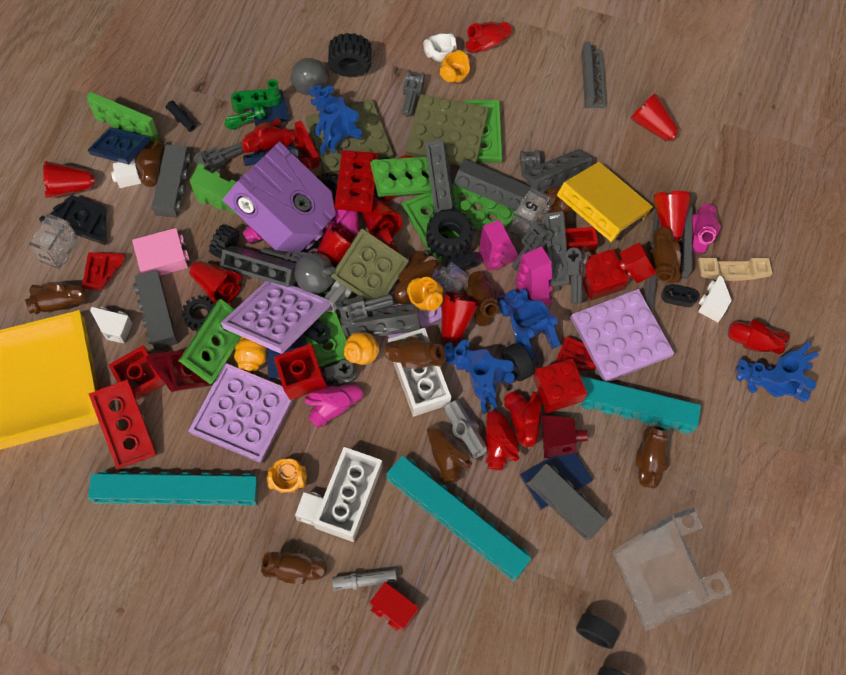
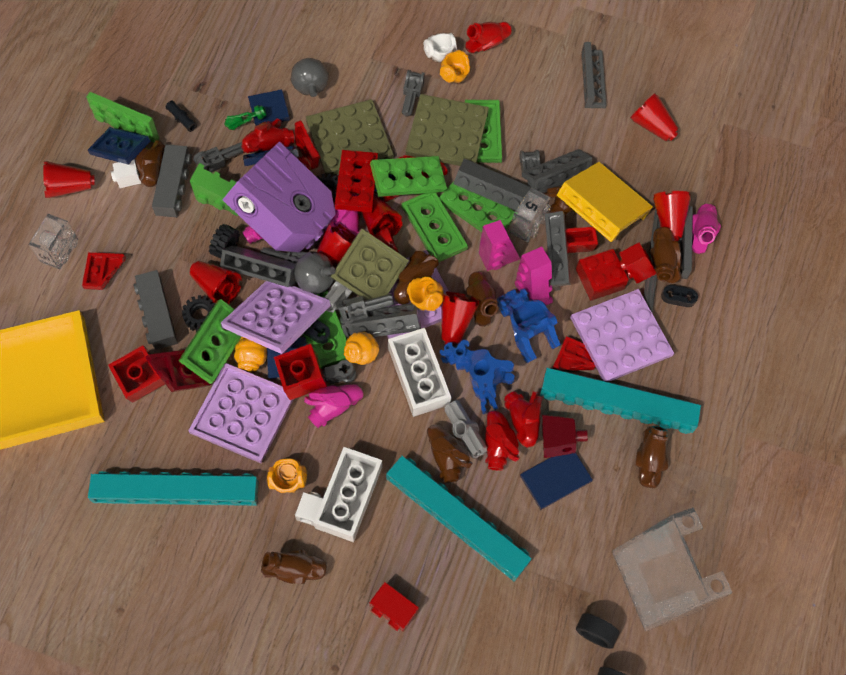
(54, 297): reddish brown animal -> none
(84, 216): black wing -> none
(109, 418): red plate -> none
(112, 325): white slope -> none
(161, 252): bright pink brick -> none
(245, 100): green beam -> none
(334, 118): blue animal -> none
(349, 55): black tyre -> none
(366, 579): light grey pin -> none
(415, 353): reddish brown animal -> none
(440, 176): dark grey fence -> none
(451, 221): black tyre -> none
(452, 277): clear brick -> none
(466, 261): black beam -> none
(522, 362): black tyre -> none
(535, 237): dark grey connector -> none
(559, 385): red brick -> none
(567, 502): dark grey brick -> none
(576, 270): dark grey connector -> none
(717, 301): white slope -> none
(735, 270): tan slope -> none
(758, 337): red animal -> none
(785, 378): blue animal -> none

